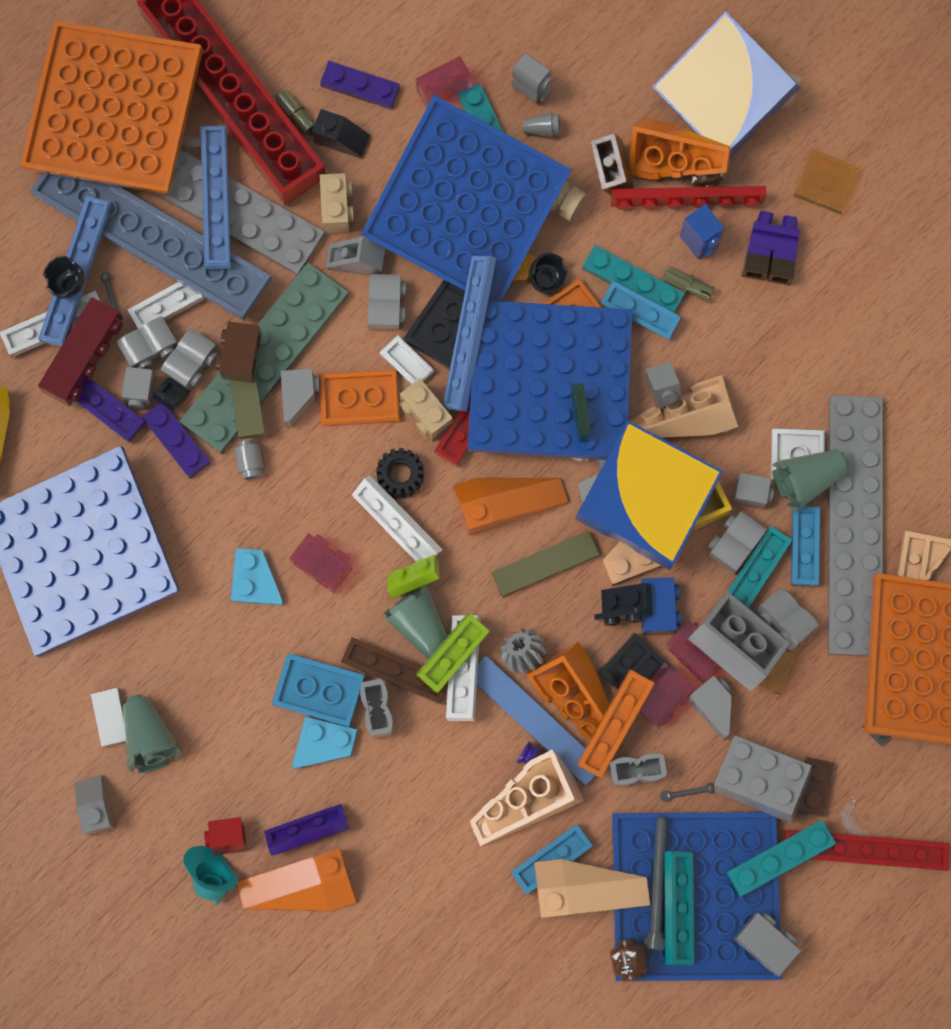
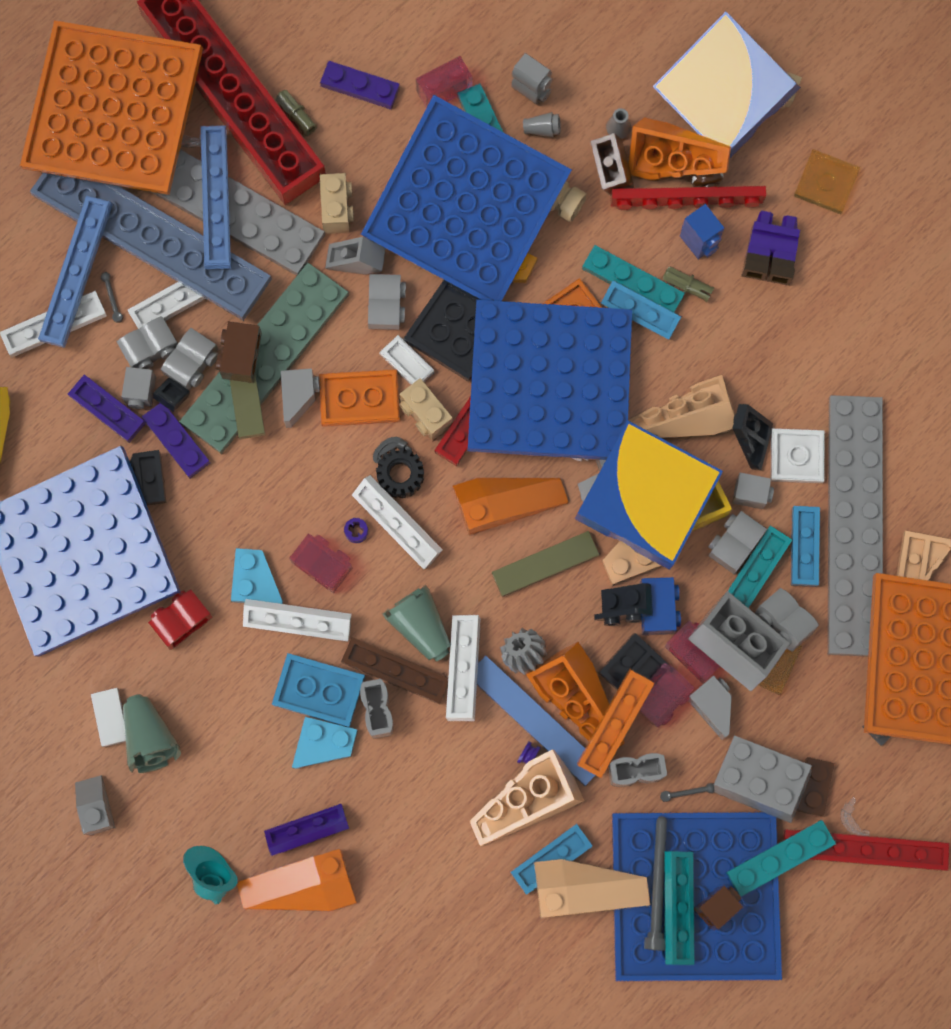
(64, 277): black hair -> none
(81, 352): dark red brick -> none
(149, 475): none -> black wing
(179, 619): none -> red brick
(225, 836): red brick -> none
(249, 460): light grey brick -> none
(296, 620): none -> white plate
(339, 134): black slope -> none
(363, 527): none -> dark purple bush
(389, 444): none -> dark grey piece
(413, 576): lime plate -> none
(452, 652): lime plate -> none
(469, 333): medium blue tile -> none
(547, 273): black hair -> none
(581, 412): clear green tile -> none
(619, 124): none -> light grey cone
(629, 960): reddish brown head -> none
(663, 385): light grey brick -> none
(719, 907): none -> reddish brown brick
(752, 434): none -> black wing
(767, 943): light grey brick -> none
(808, 476): sand green cone -> none

